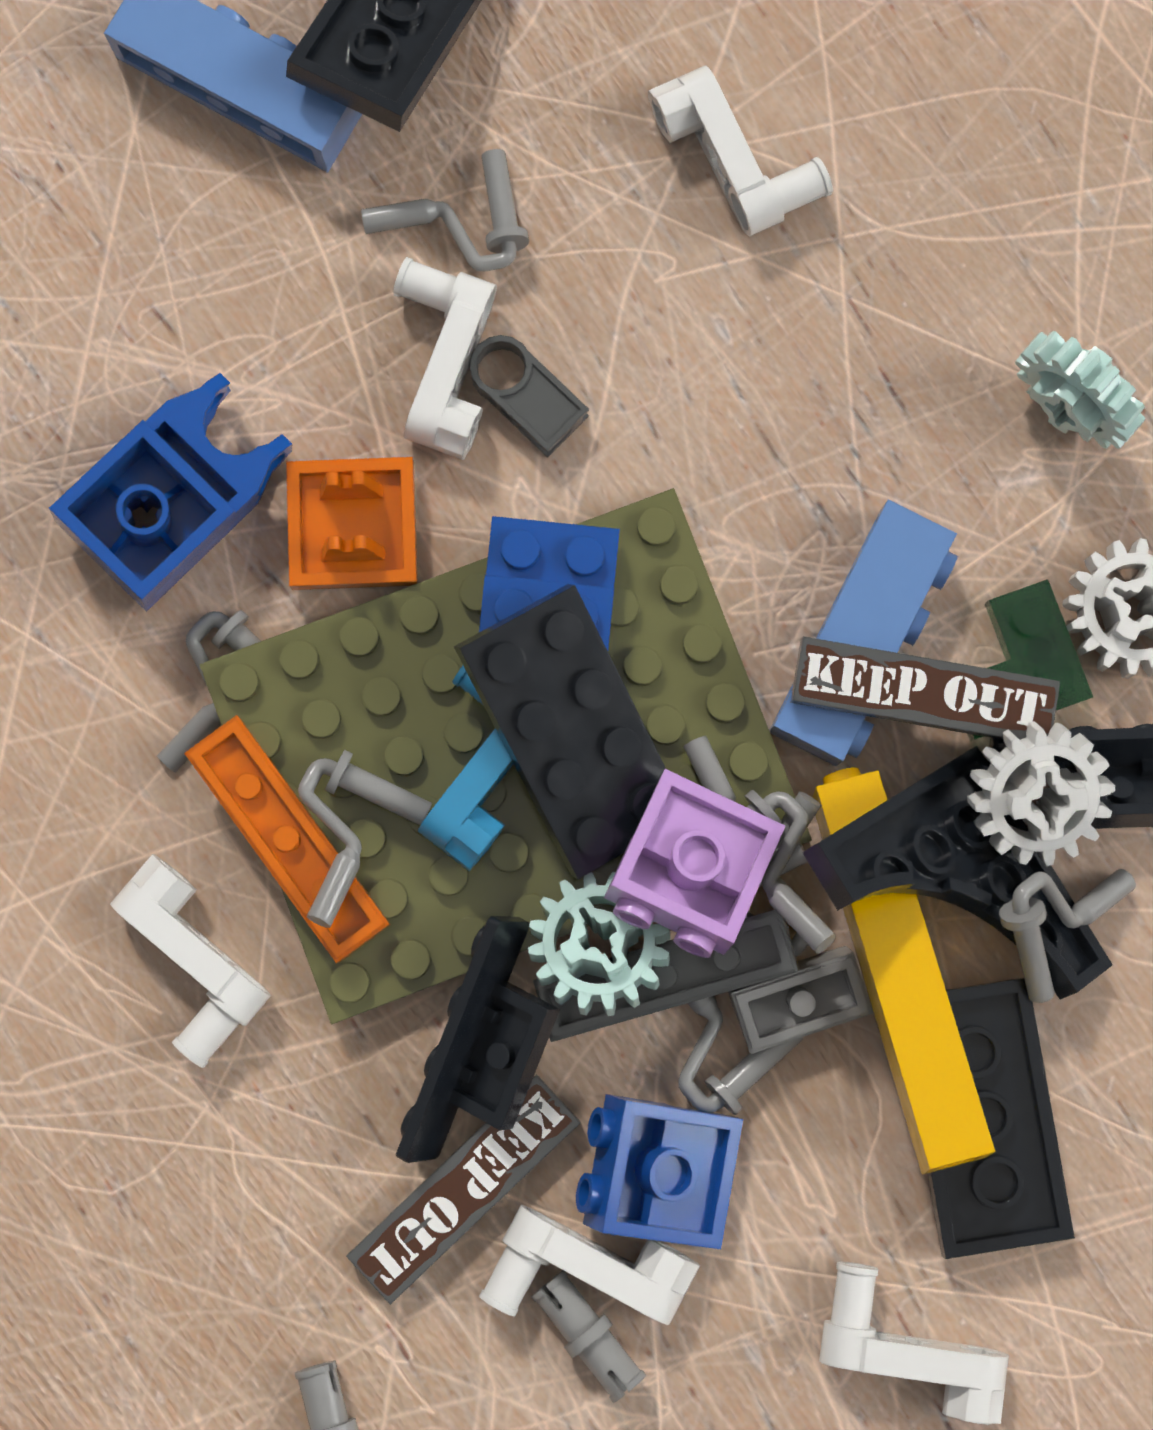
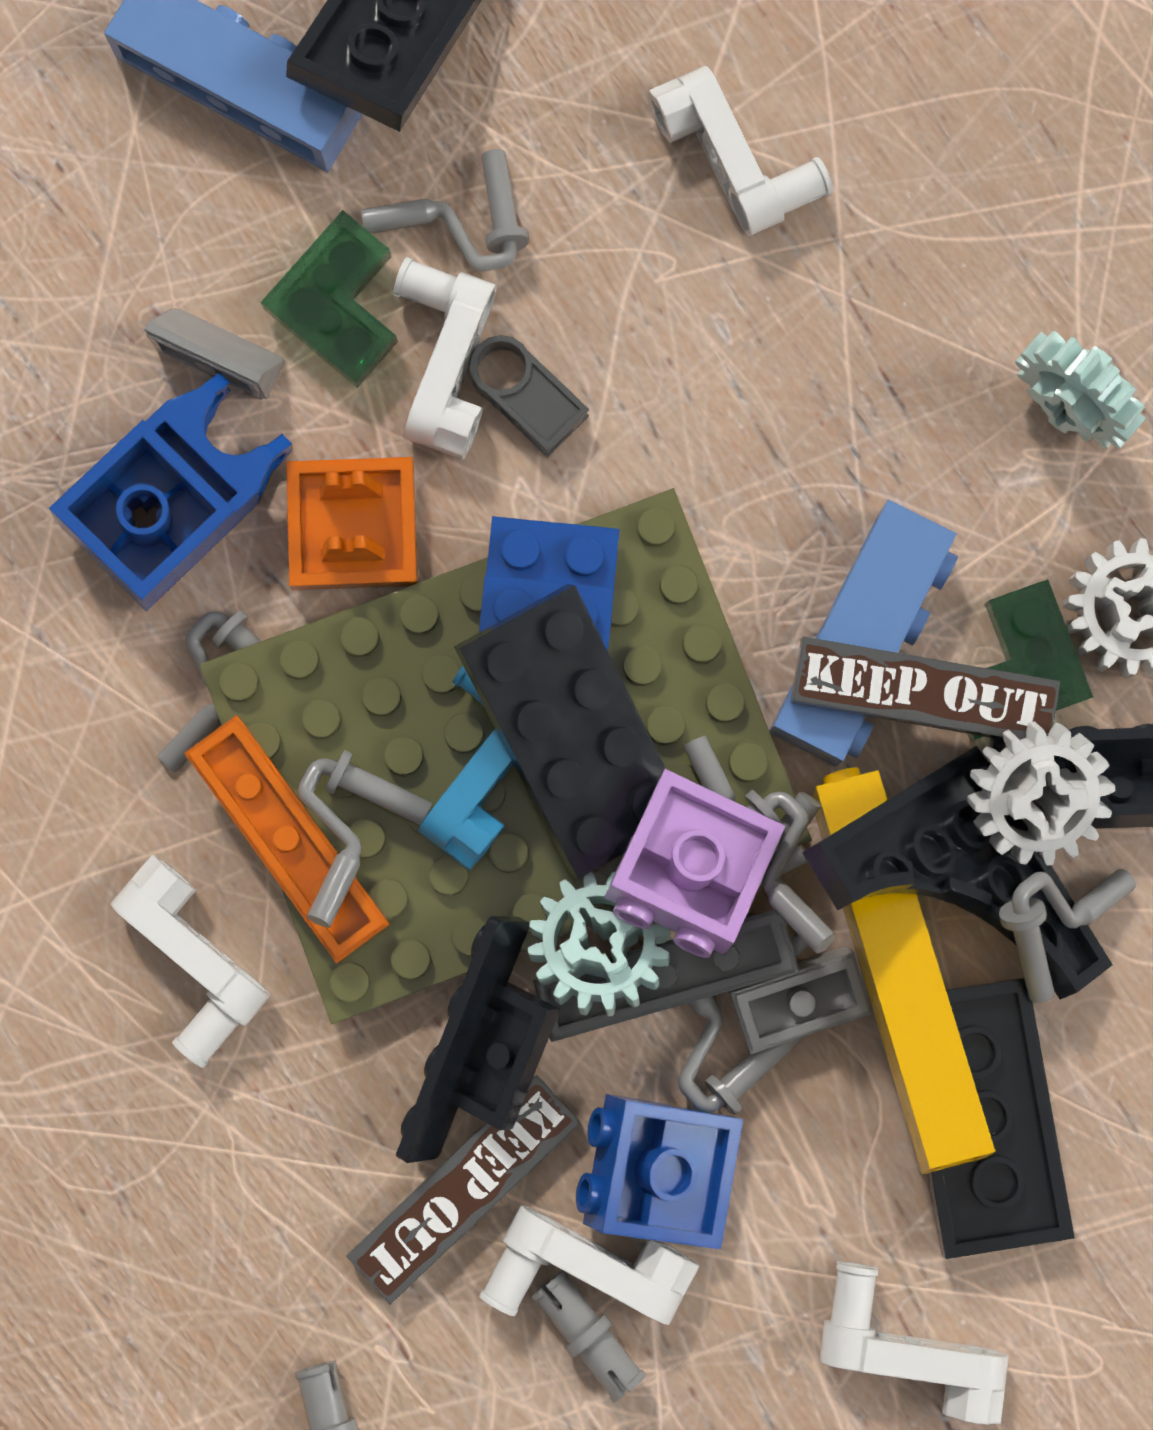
(215, 351): none -> light grey slope
(319, 302): none -> clear green plate

